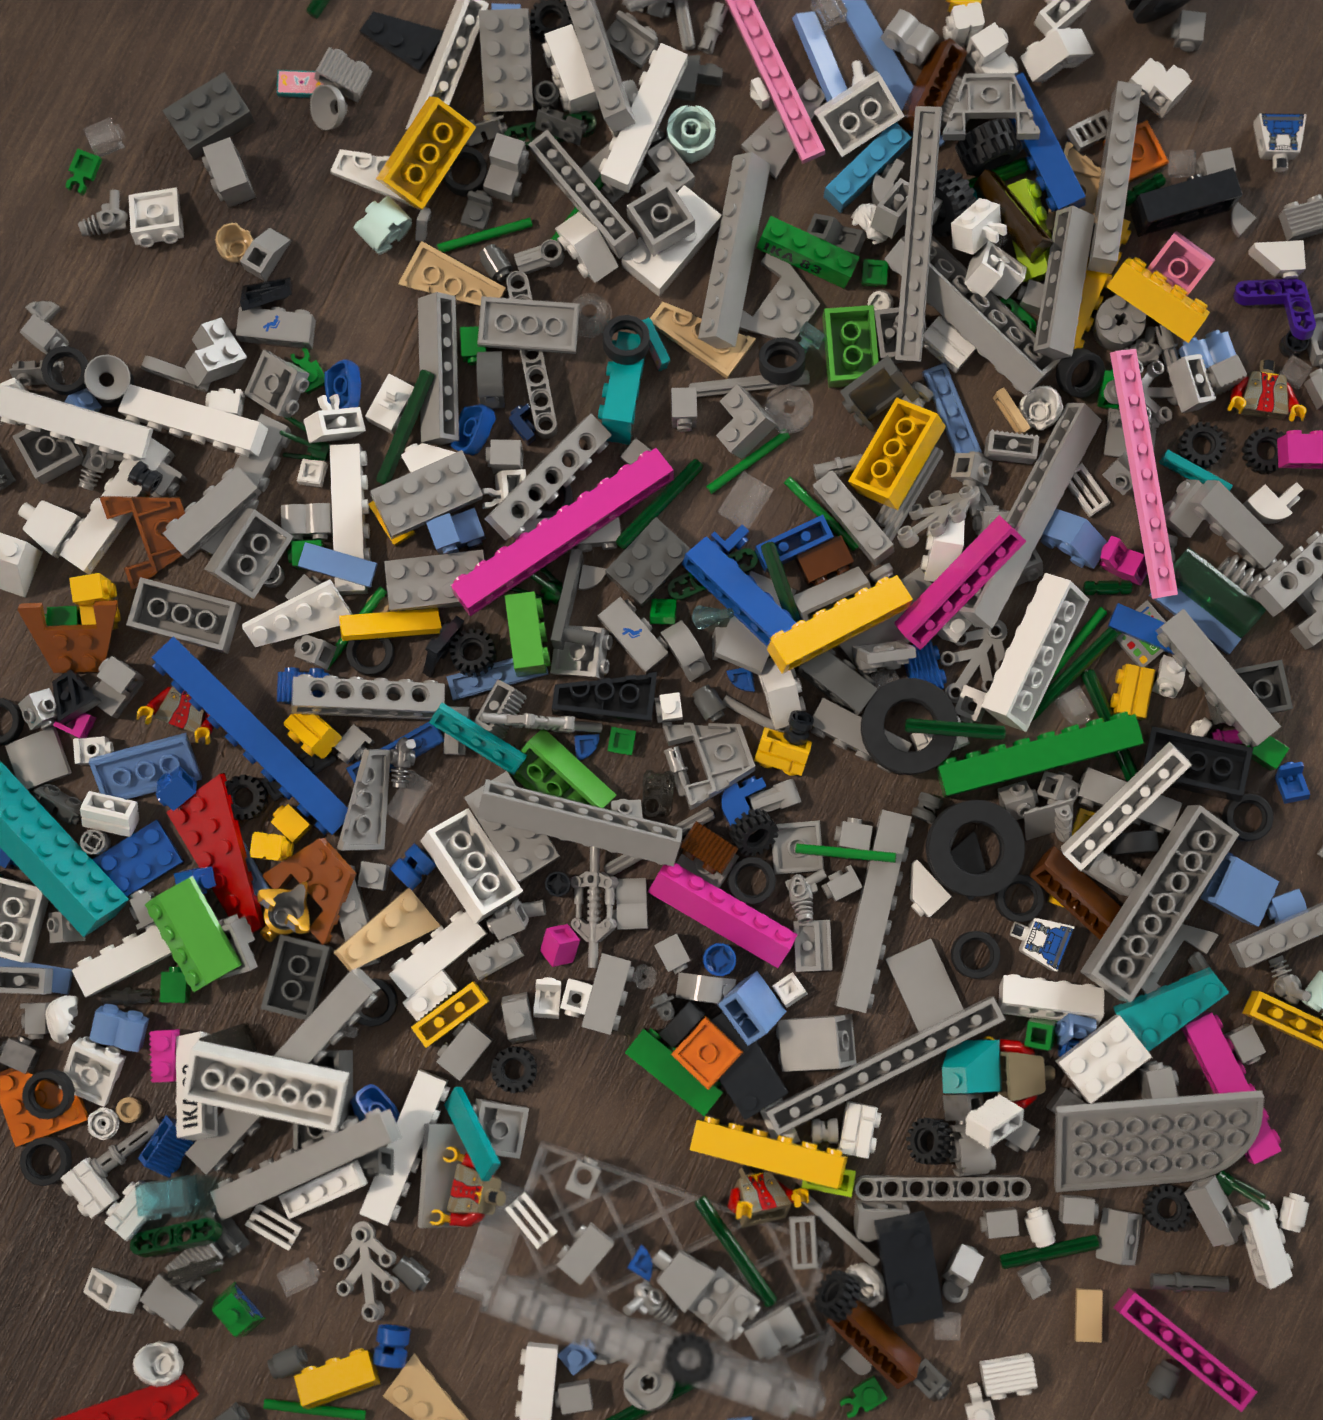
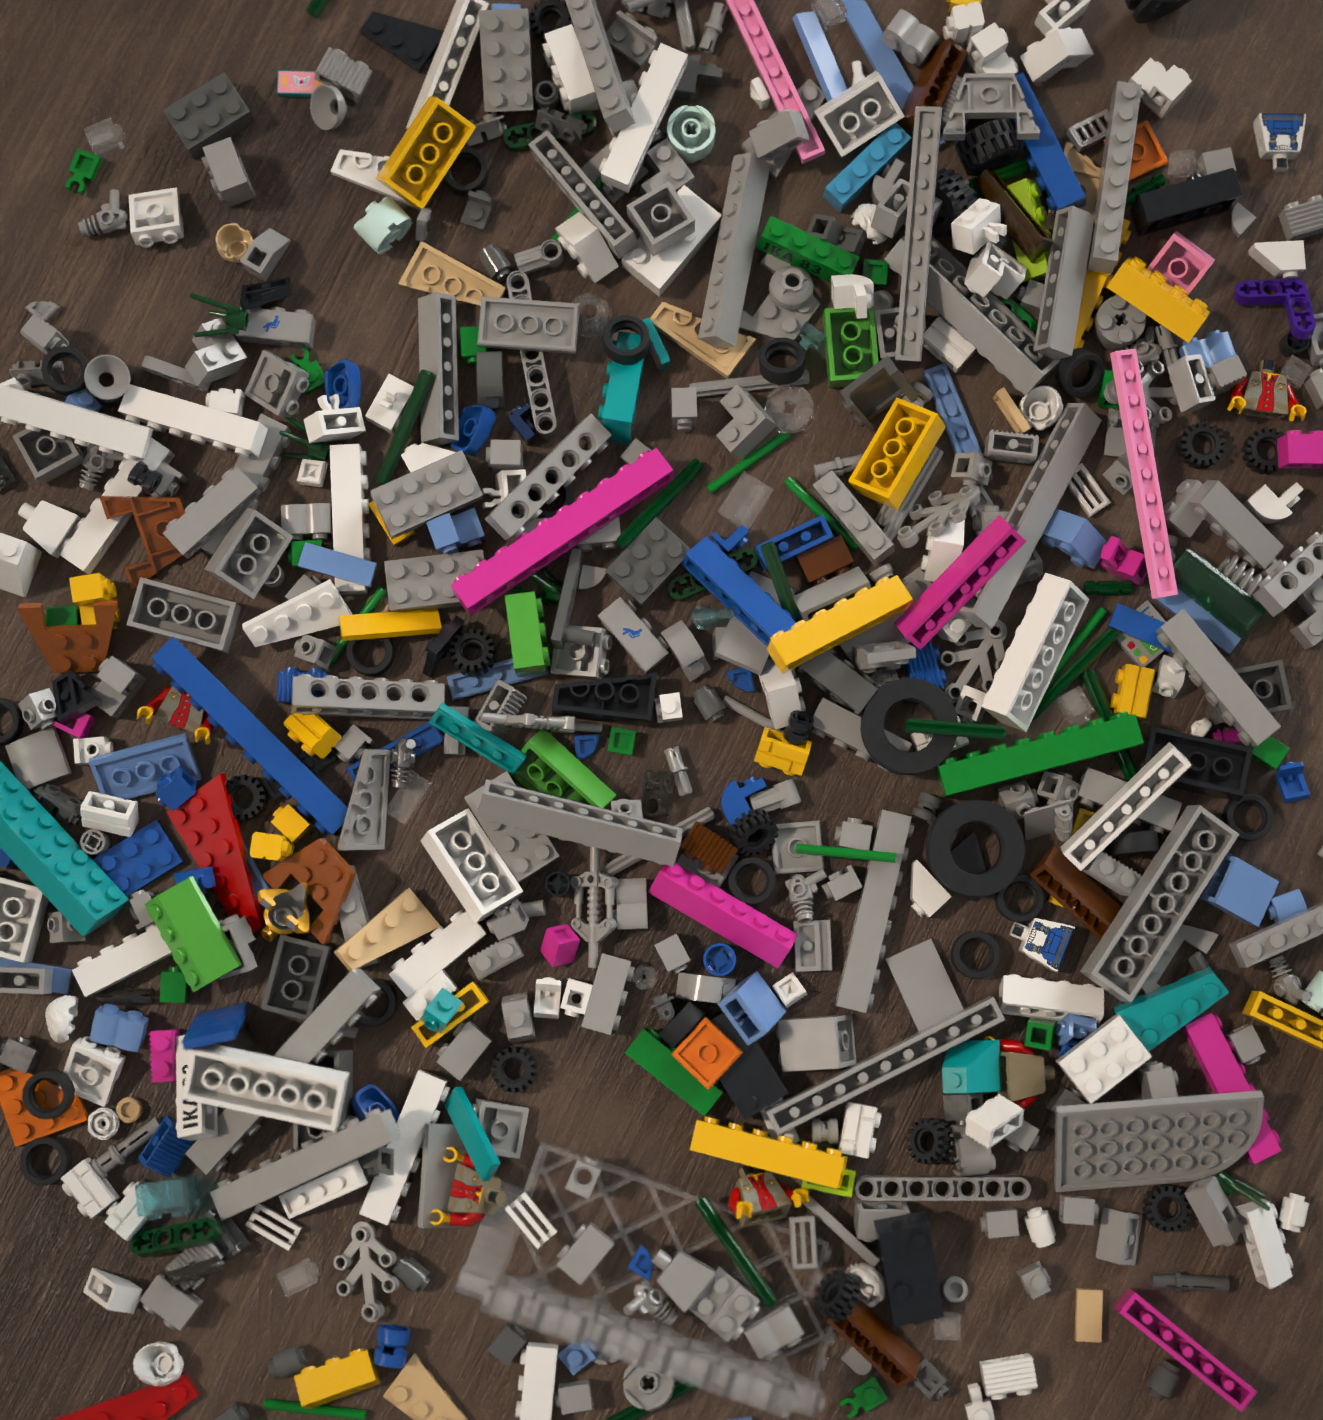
(34, 1019): light grey brick -> none
(215, 1026): none -> blue tile
(234, 317): none -> dark green plant
(237, 1311): green torso -> none
(373, 875): light grey brick -> none
(406, 873): blue wheel -> none
(441, 1011): none -> teal bracket
(485, 235): green bar -> none
(507, 165): light grey brick -> none
(507, 1343): none -> dark grey brick
(663, 611): green plate -> none
(694, 1375): black tyre -> none
(722, 755): light grey wing -> none
(779, 134): none -> light grey brick
(787, 296): none -> light grey piece
(852, 292): none -> white brick
(963, 1266): brick -> none
(1049, 1252): dark green axle -> none
(1188, 469): teal tile -> none
(1189, 30): light grey brick -> none

